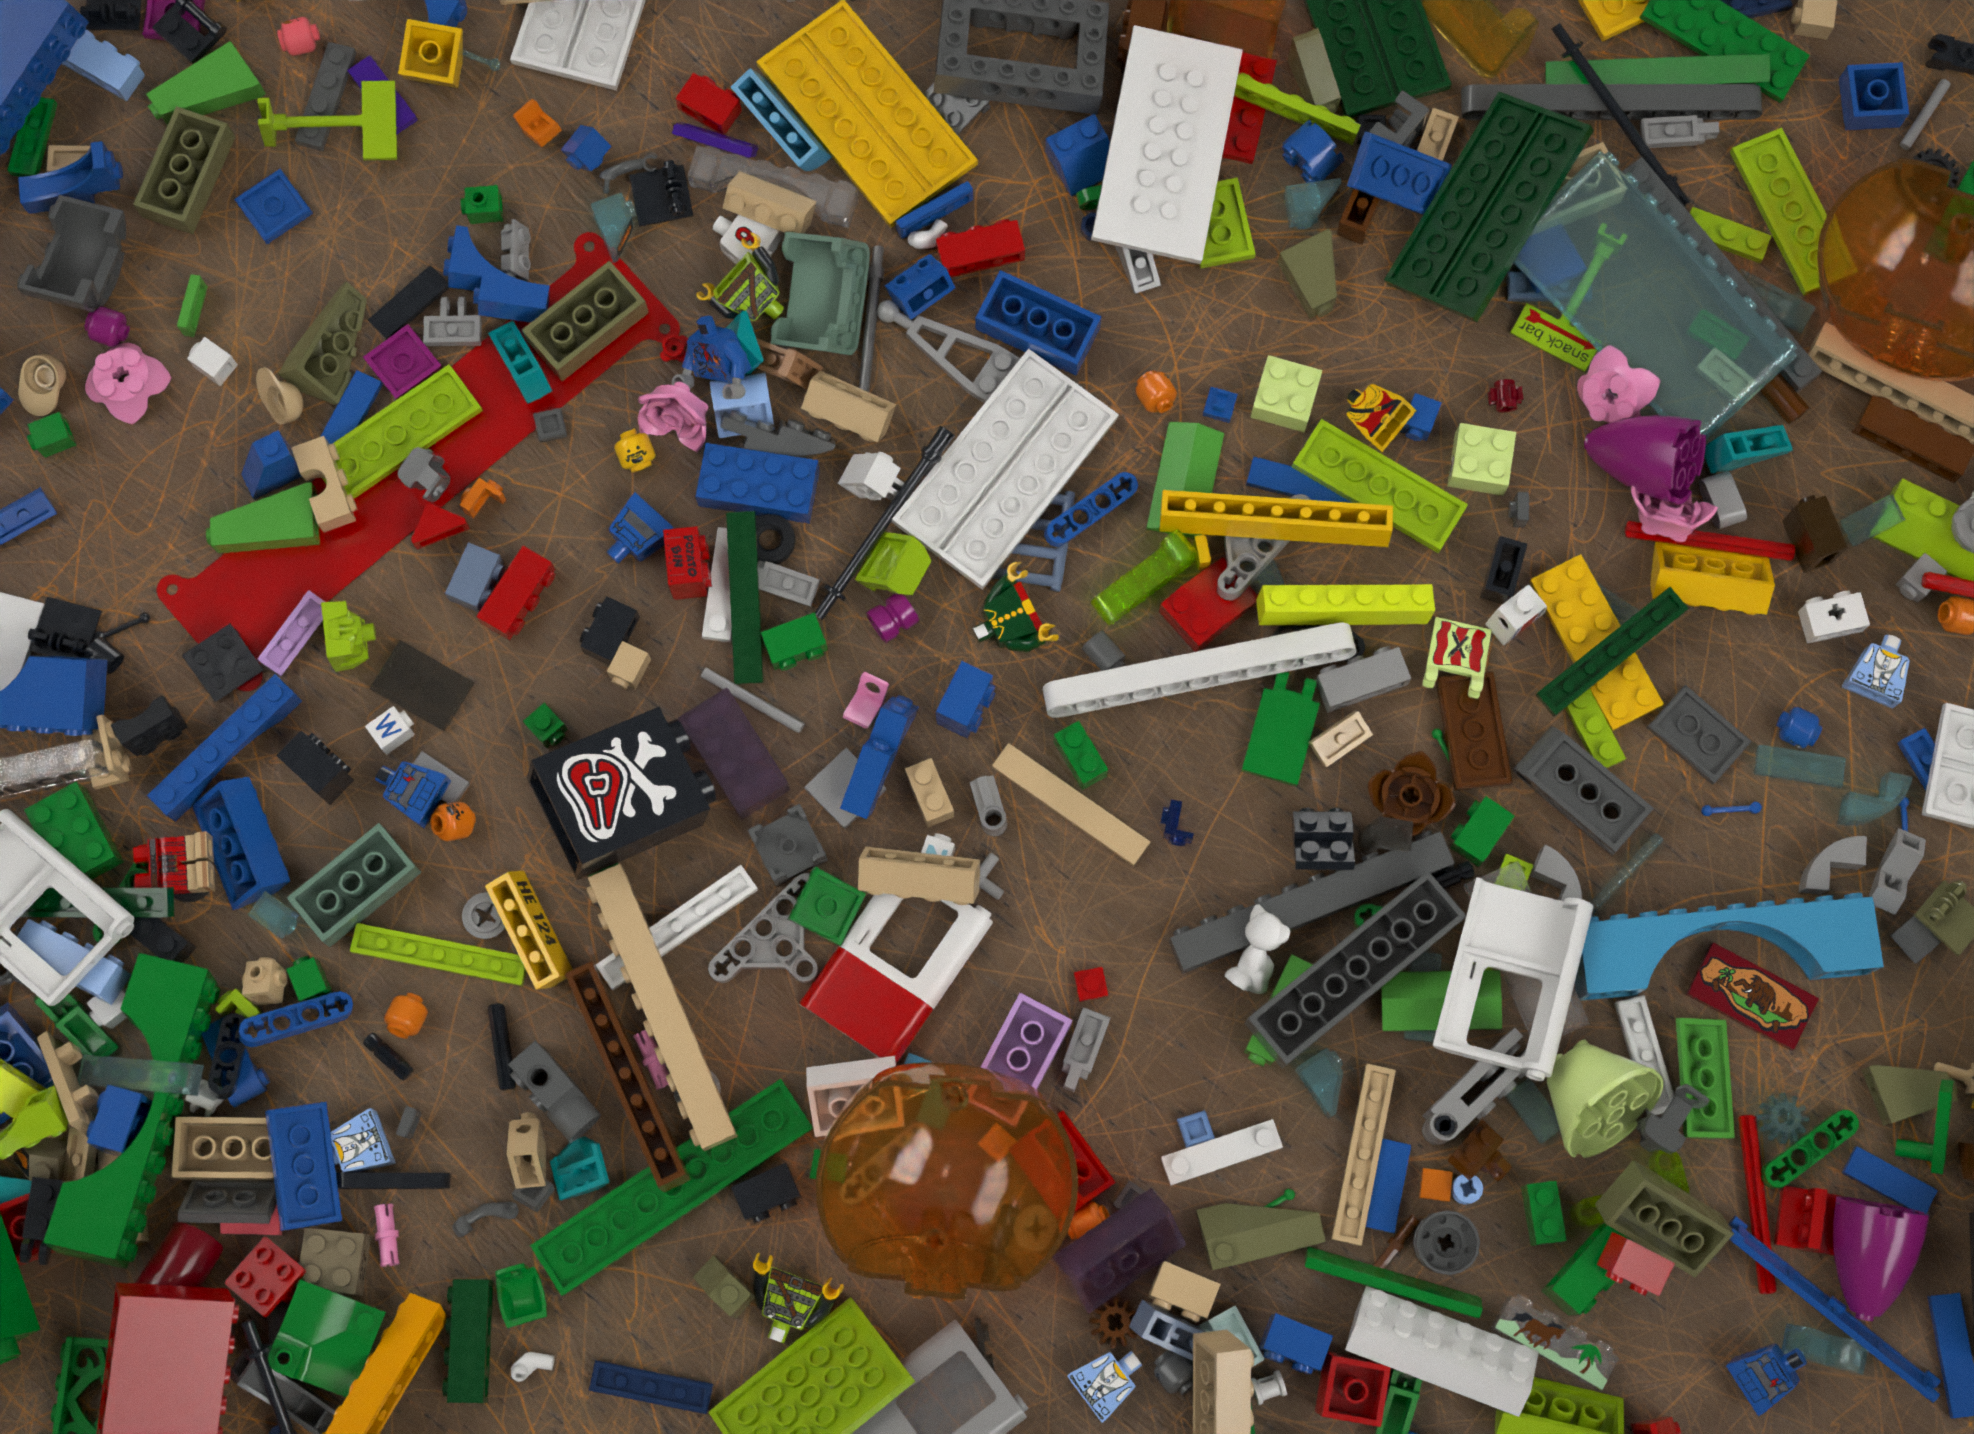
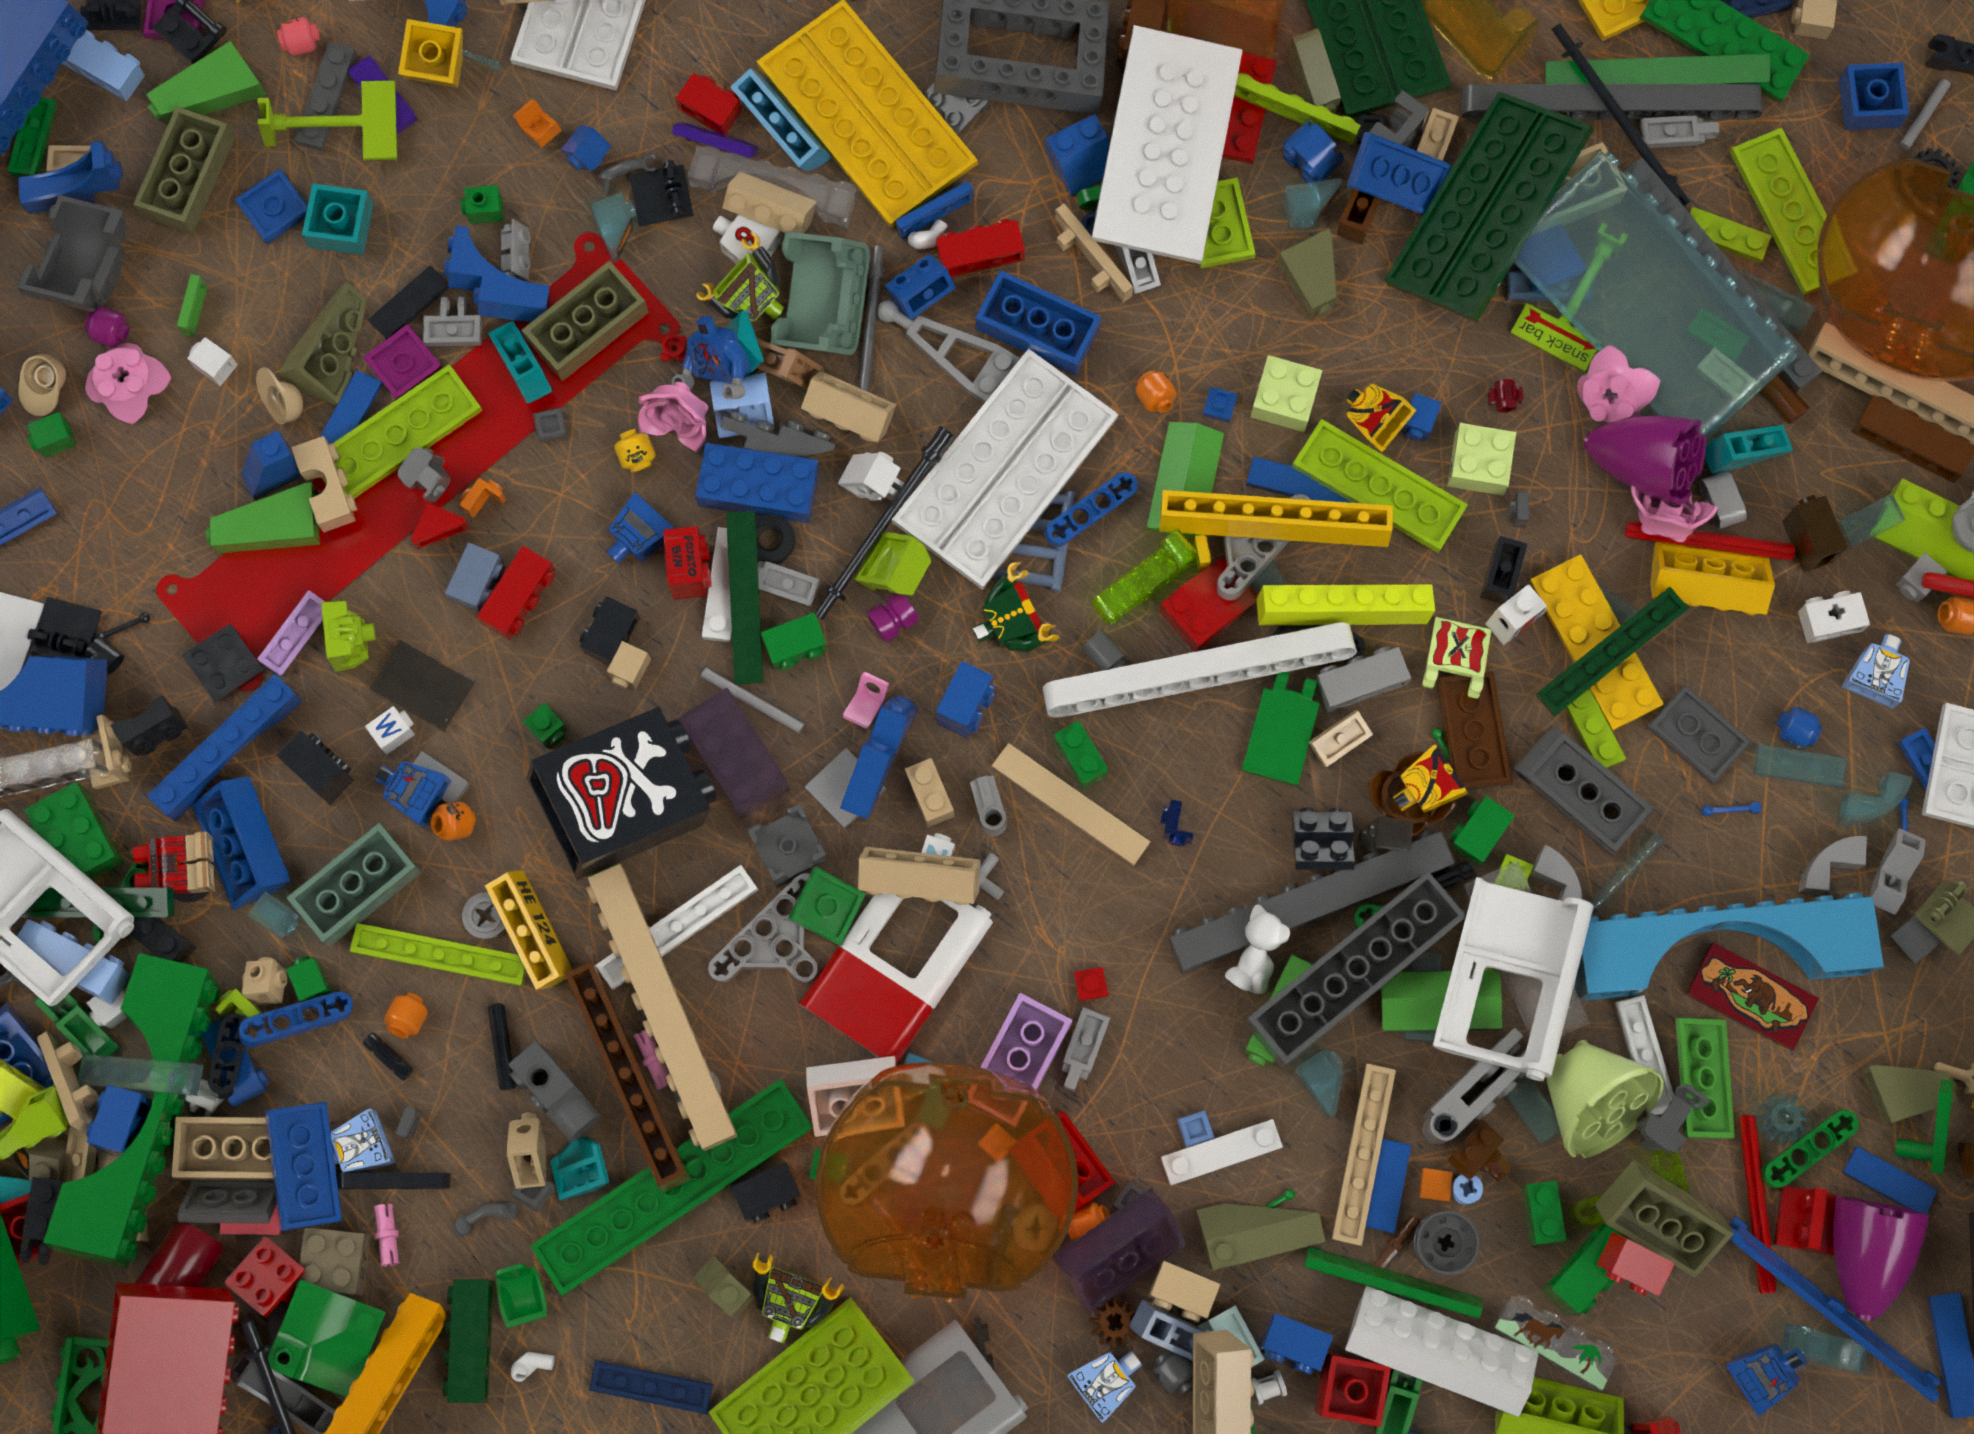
(337, 219): none -> teal brick
(1107, 271): none -> tan hinge
(1429, 782): none -> torso

